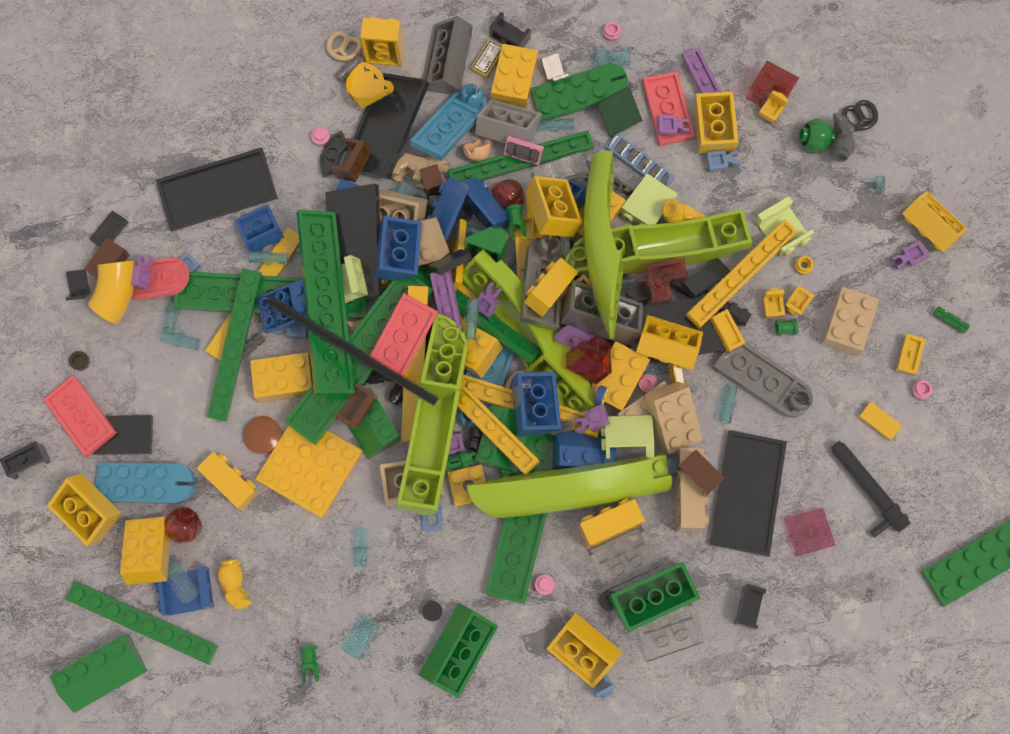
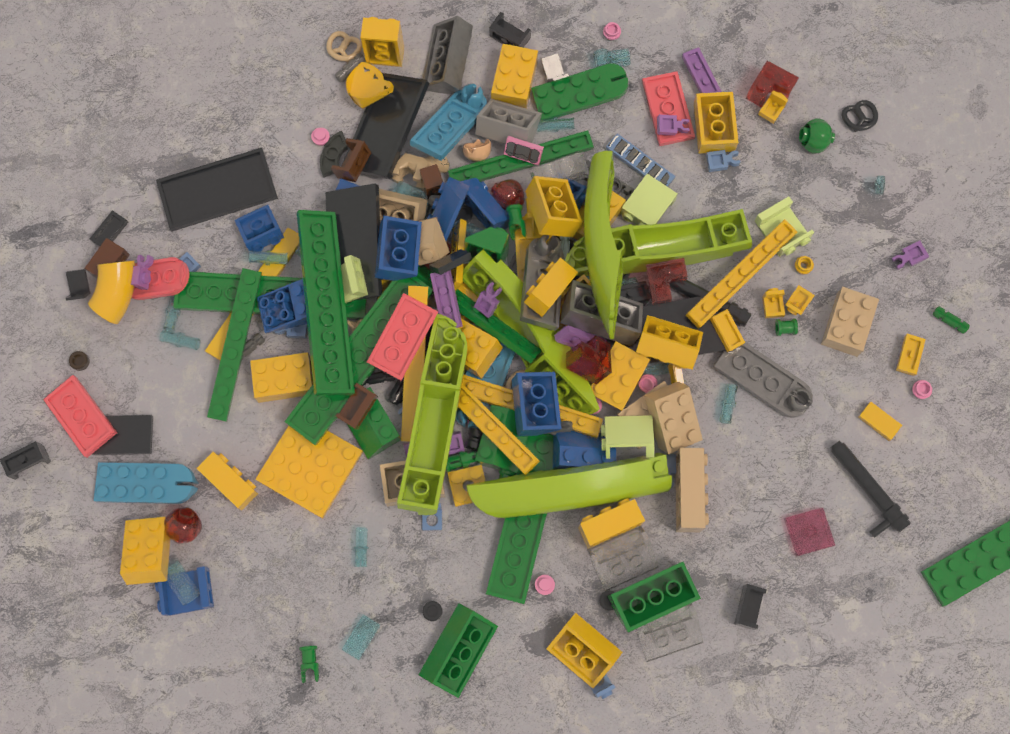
(84, 509): yellow brick -> none
(98, 673): green slope -> none
(142, 622): green plate -> none
(231, 579): yellow animal -> none
(262, 435): dark orange dish -> none
(353, 351): black axle -> none
(472, 319): clear light blue pin -> none
(487, 59): tile -> none
(595, 419): medium lavender plate -> none
(601, 395): blue tile -> none
(619, 111): dark green tile -> none
(676, 211): yellow animal -> none
(701, 472): reddish brown panel -> none
(705, 278): black tile -> none
(748, 493): black tile -> none
(844, 144): dark grey animal -> none
(934, 221): yellow slope -> none

